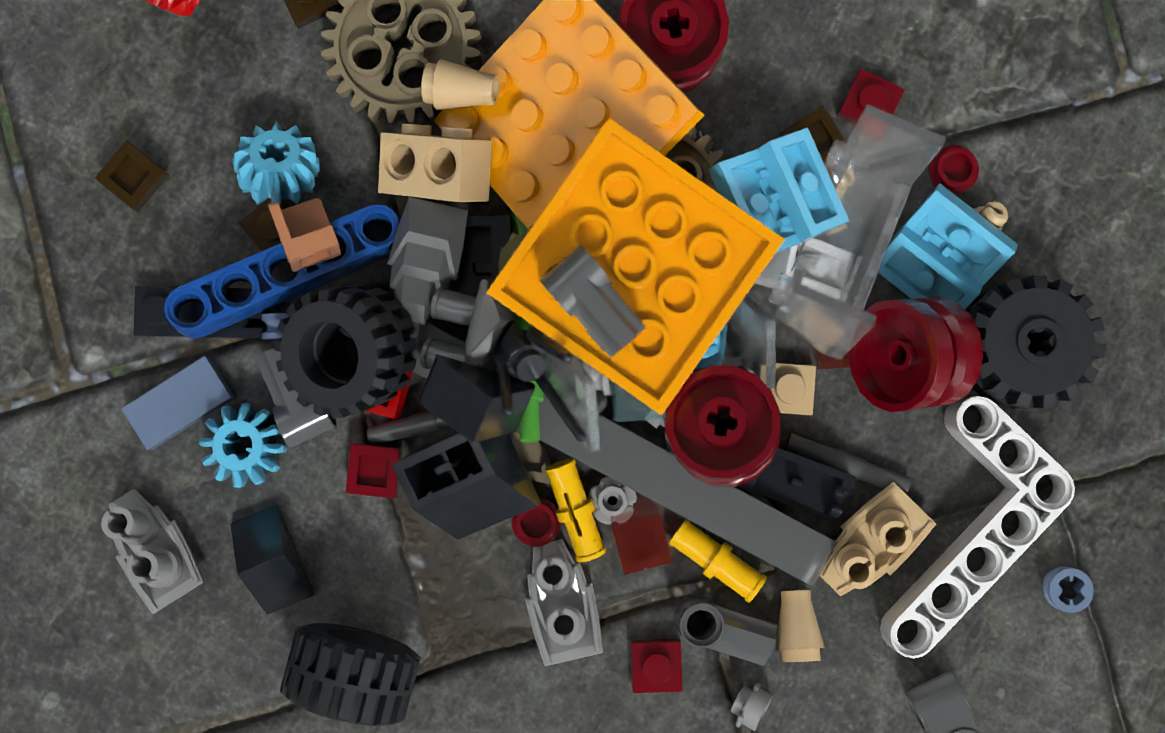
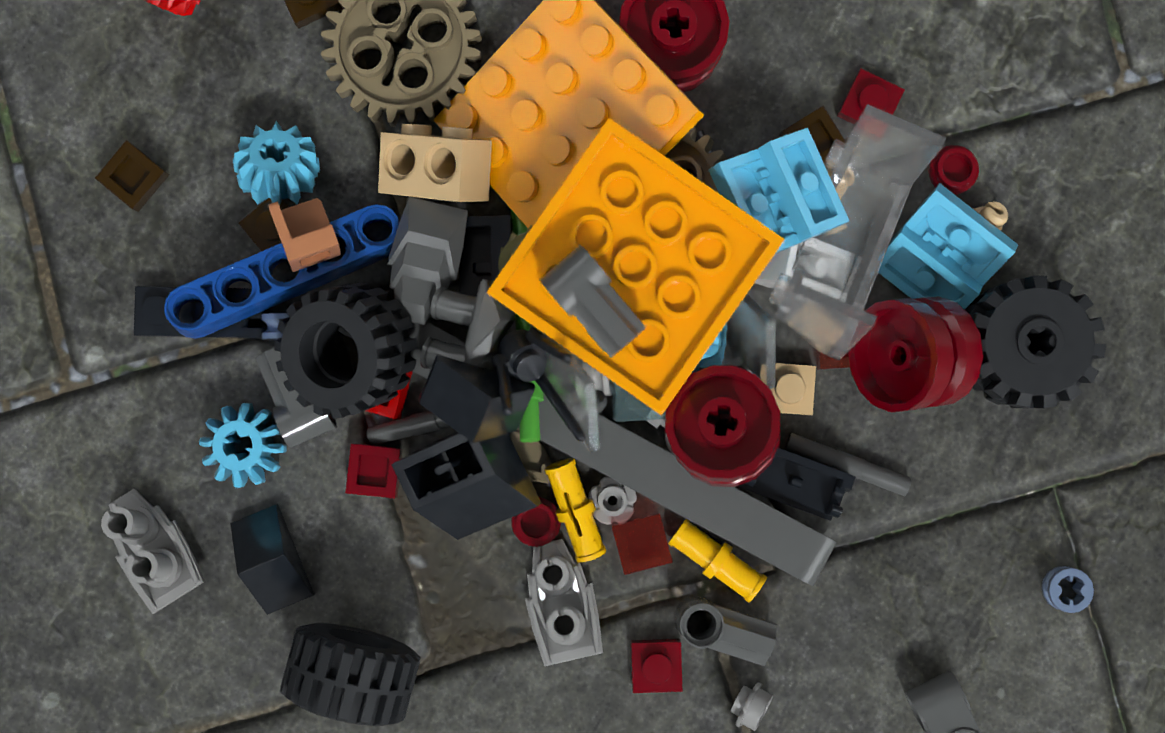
(178, 403): sand blue tile -> none
(457, 86): tan cone -> none
(798, 628): tan cone -> none
(876, 540): tan connector -> none
(985, 530): white beam -> none

